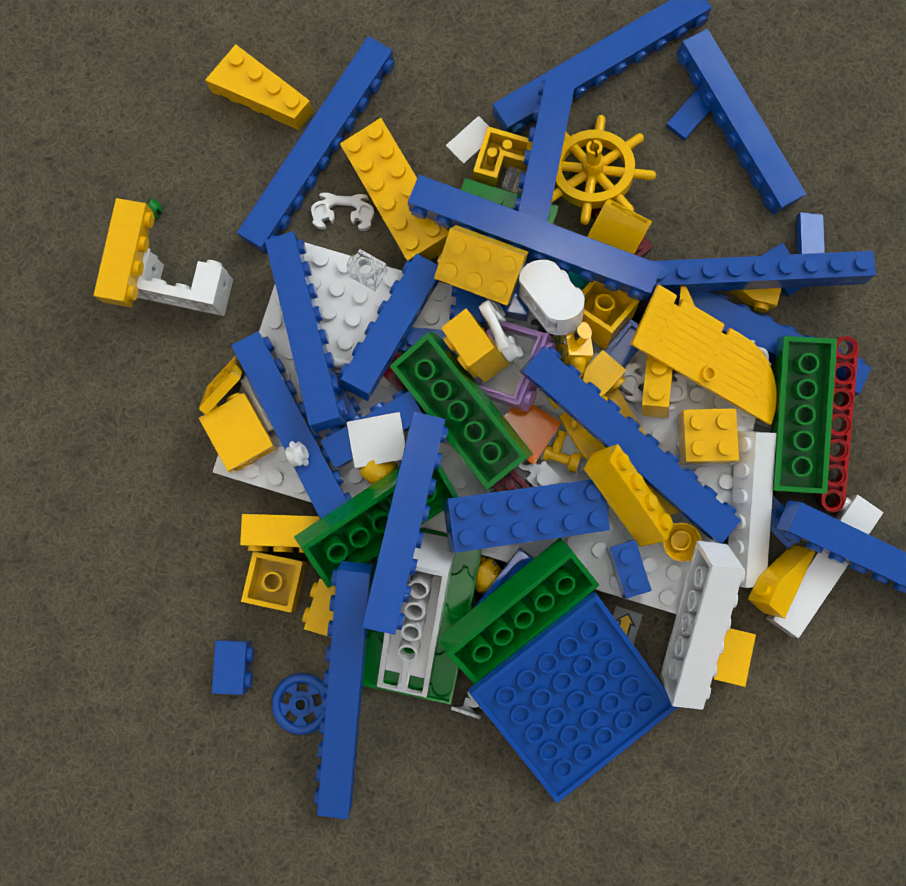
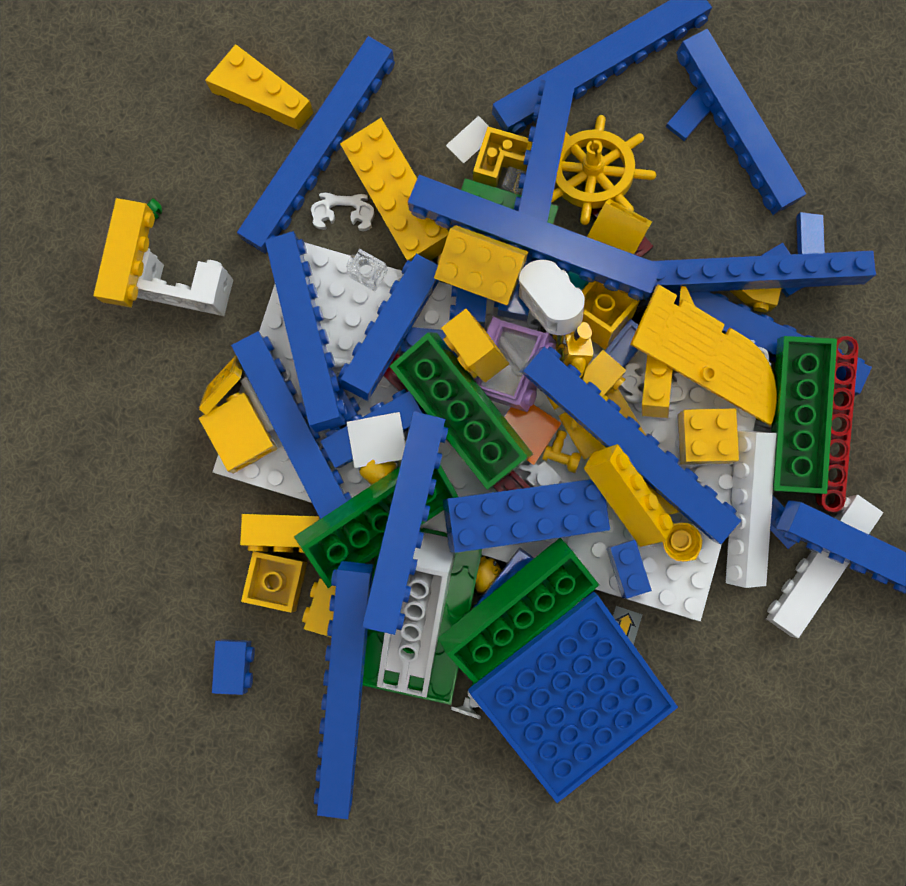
(280, 709): blue plate -> none
(297, 454): white plate -> none
(494, 316): white helmet -> none
(701, 624): white brick -> none
(736, 657): yellow brick -> none
(780, 581): yellow slope -> none

